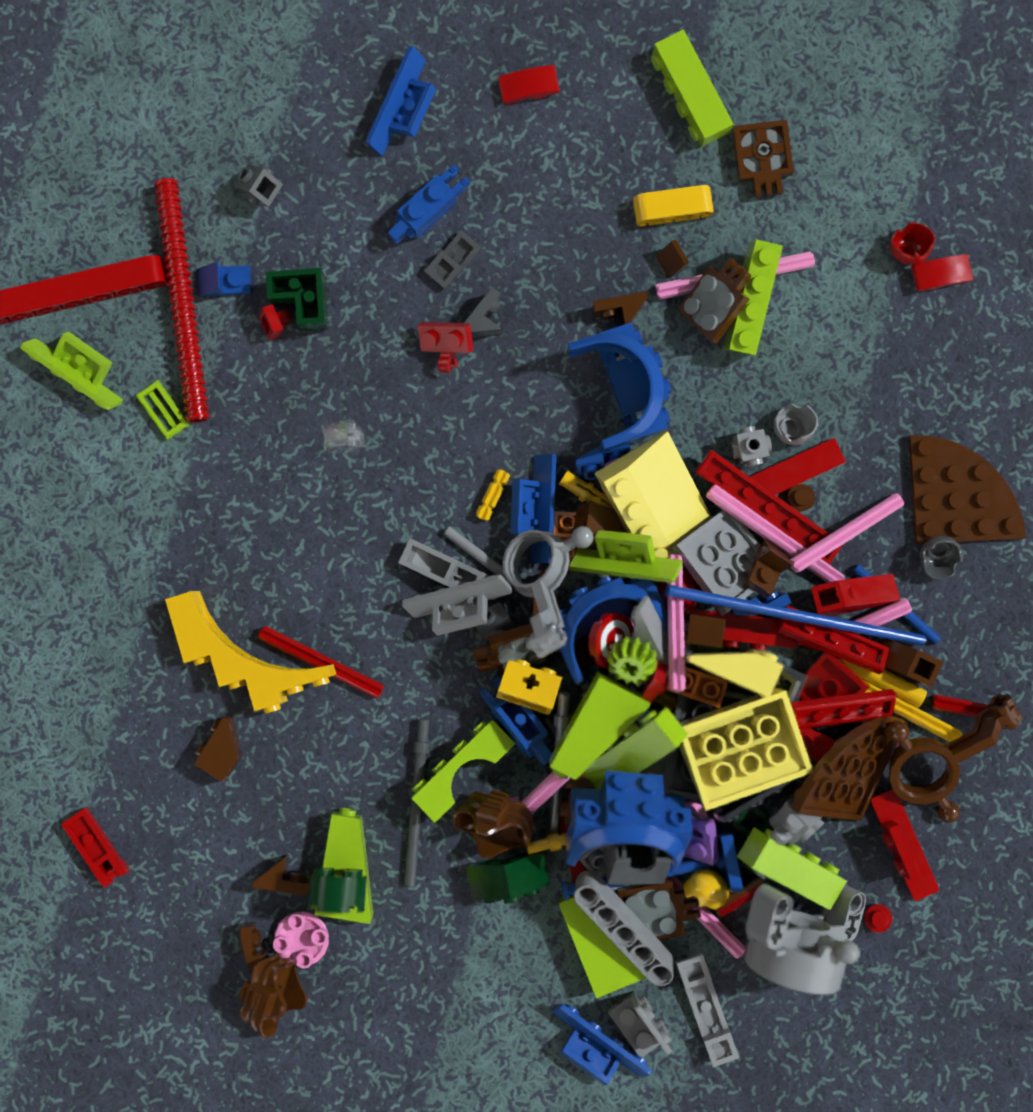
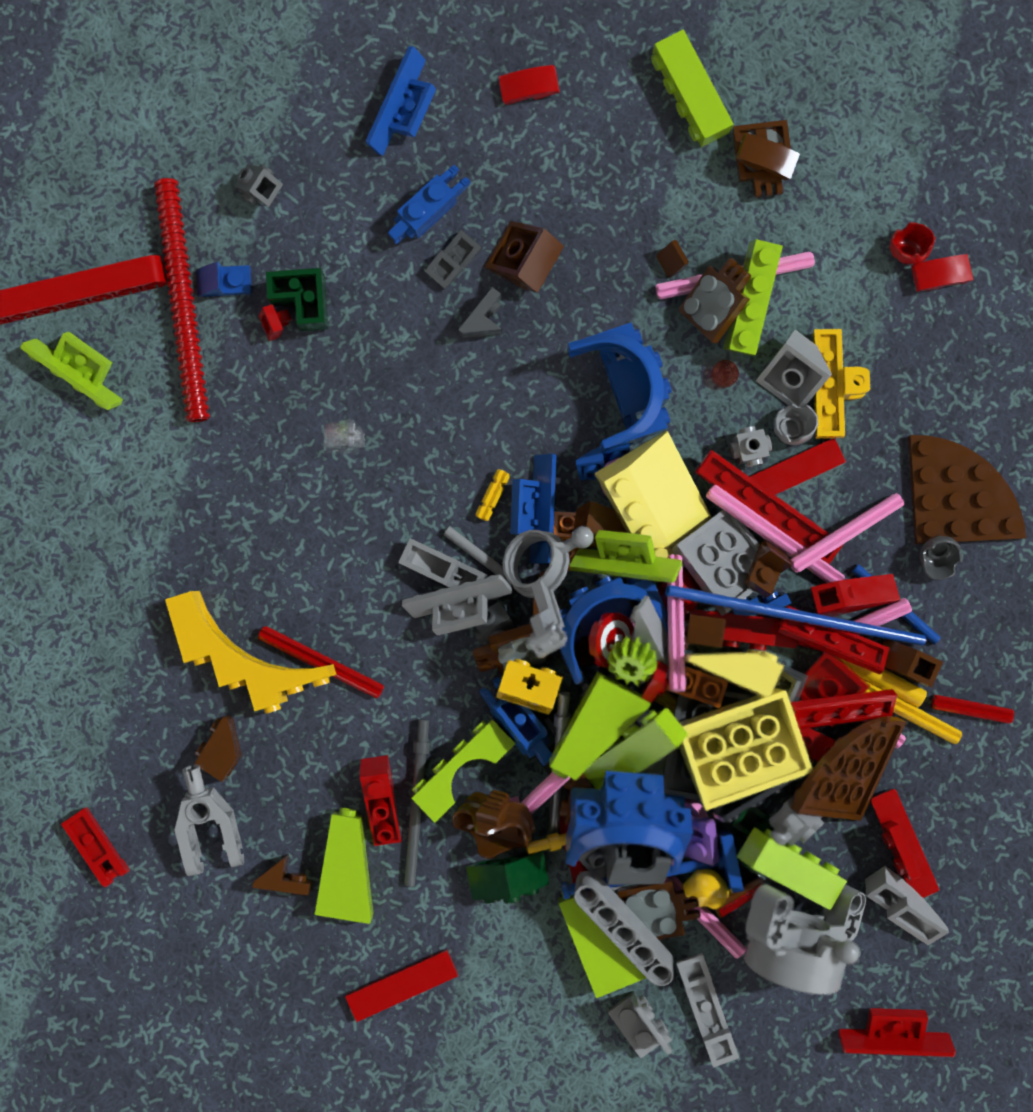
(176, 429): lime tile -> none
(216, 810): none -> light grey piece
(250, 940): reddish brown slope -> none
(271, 993): reddish brown piece -> none
(301, 938): bright pink dish -> none
(336, 891): dark green brick -> none
(380, 800): none -> red slope
(401, 985): none -> red tile
(446, 339): red plate -> none
(524, 255): none -> reddish brown slope
(584, 490): yellow pin -> none
(594, 1050): blue bracket -> none
(626, 305): reddish brown slope -> none
(673, 204): yellow beam -> none
(724, 373): none -> clear red tile
(767, 155): none -> reddish brown slope
(795, 371): none -> light grey slope
(801, 497): reddish brown plate -> none
(838, 387): none -> yellow plate
(878, 918): red plate -> none
(896, 1034): none -> red bracket
(905, 906): none -> light grey slope
(999, 715): reddish brown piece -> none

